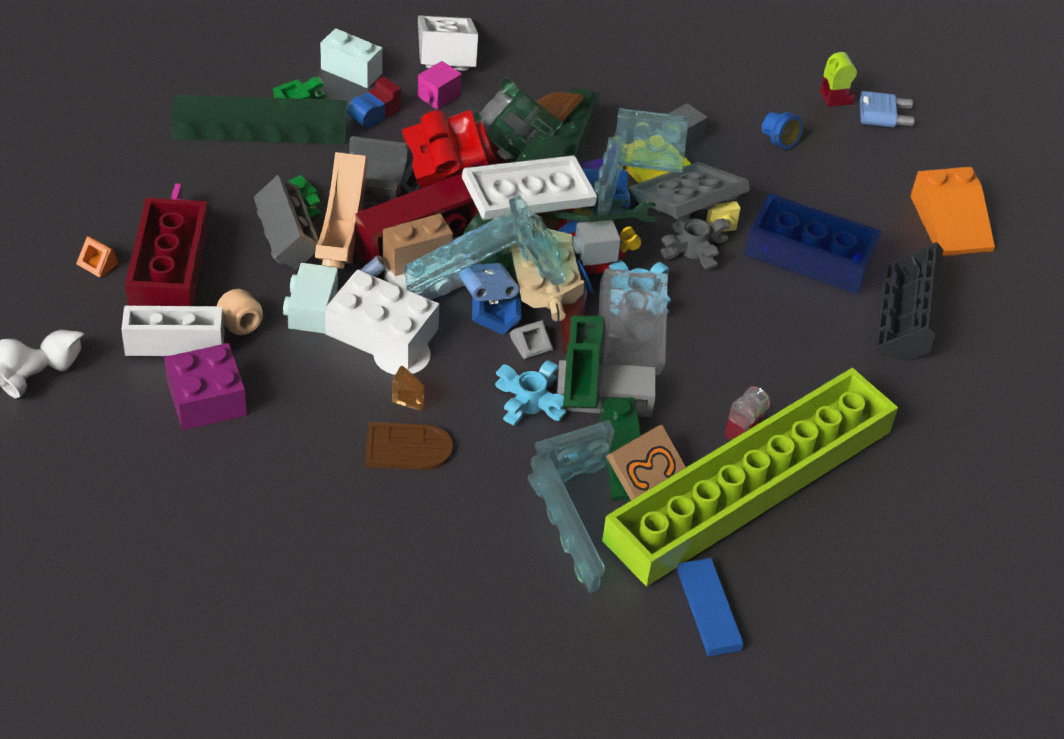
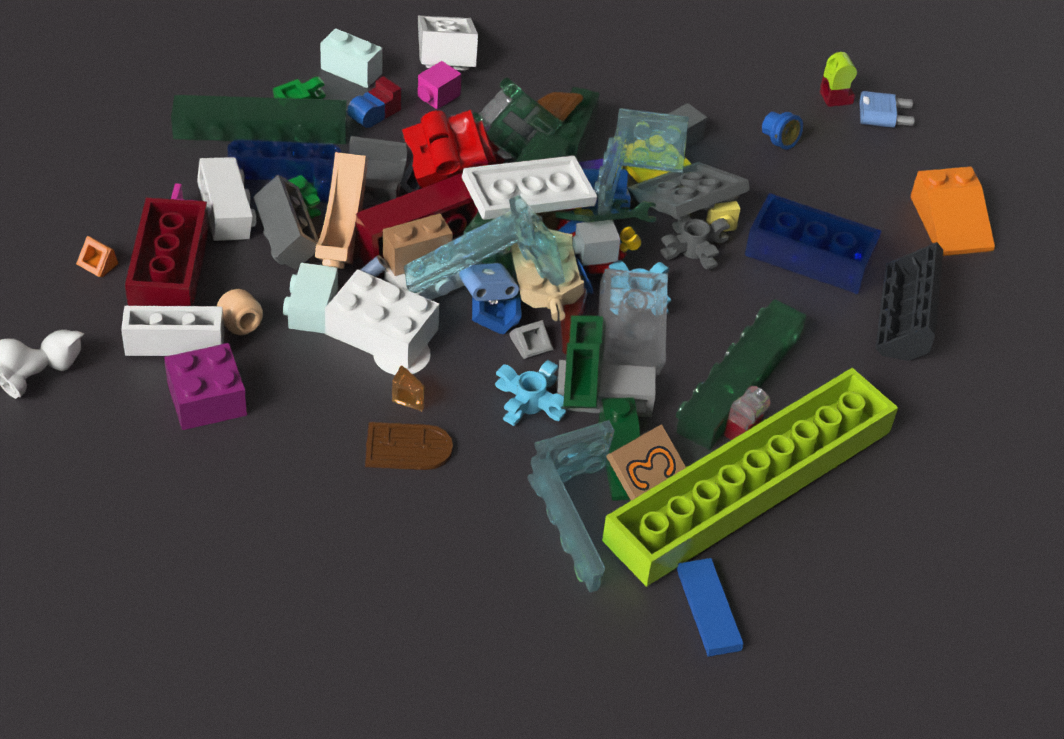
(226, 198): none -> white brick
(288, 159): none -> clear blue beam
(744, 365): none -> clear green brick

